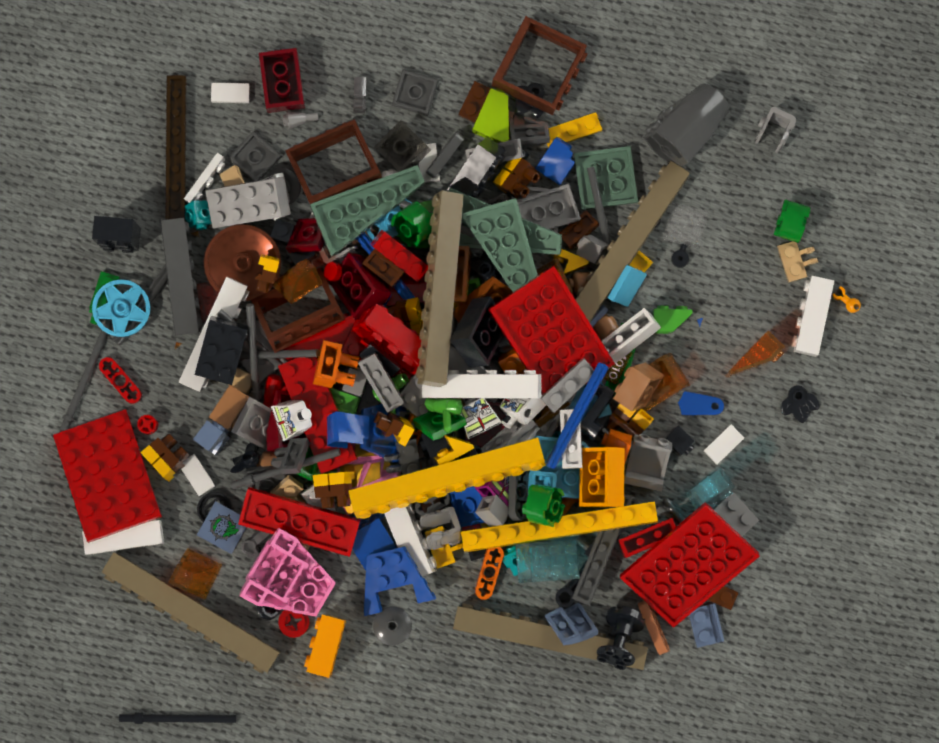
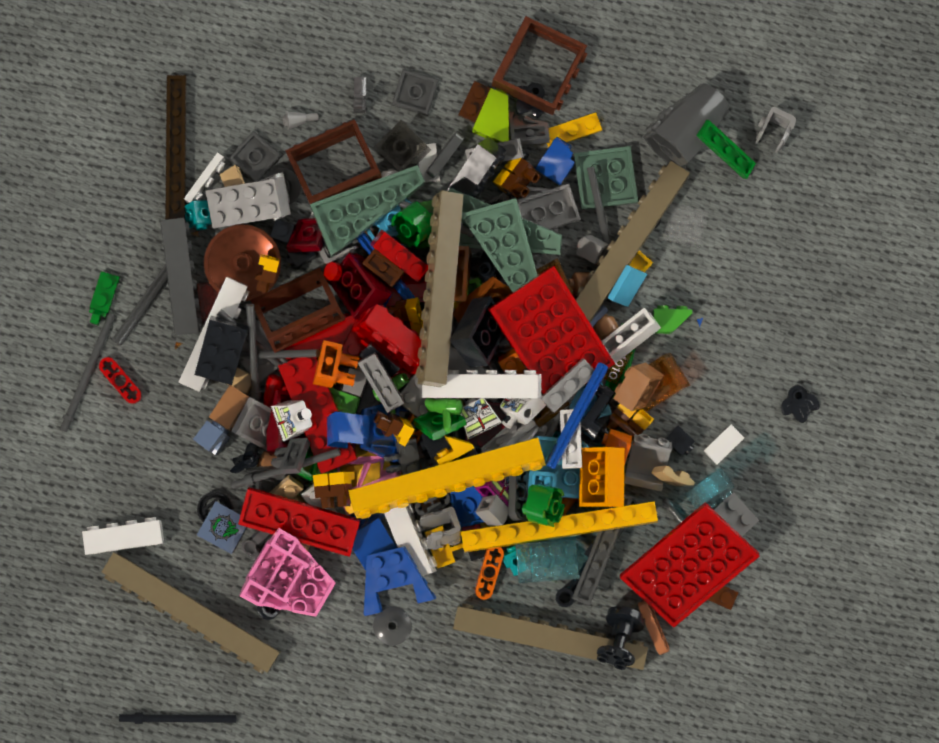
(107, 476): red plate -> none
(116, 233): black brick -> none
(121, 308): medium azure wheel -> none
(144, 424): red wheel -> none
(163, 459): reddish brown hips -> none
(195, 574): clear orange slope -> none
(197, 475): white tile -> none
(230, 93): white tile -> none
(281, 80): dark red brick -> none
(290, 631): red gear -> none
(298, 281): clear orange slope -> none
(325, 645): light orange brick -> none
(571, 624): sand blue slope -> none
(574, 261): yellow slope -> none
(576, 230): reddish brown plate -> none
(645, 538): red brick -> none
(677, 478): none -> tan slope
(680, 253): black piece -> none
(699, 404): blue piece -> none
(706, 625): sand blue plate -> none
(726, 149): none -> green tile
(766, 349): clear orange slope -> none
(791, 221): green brick -> none
(792, 260): tan hinge -> none
(813, 316): white brick -> none
(850, 302): light orange arm -> none

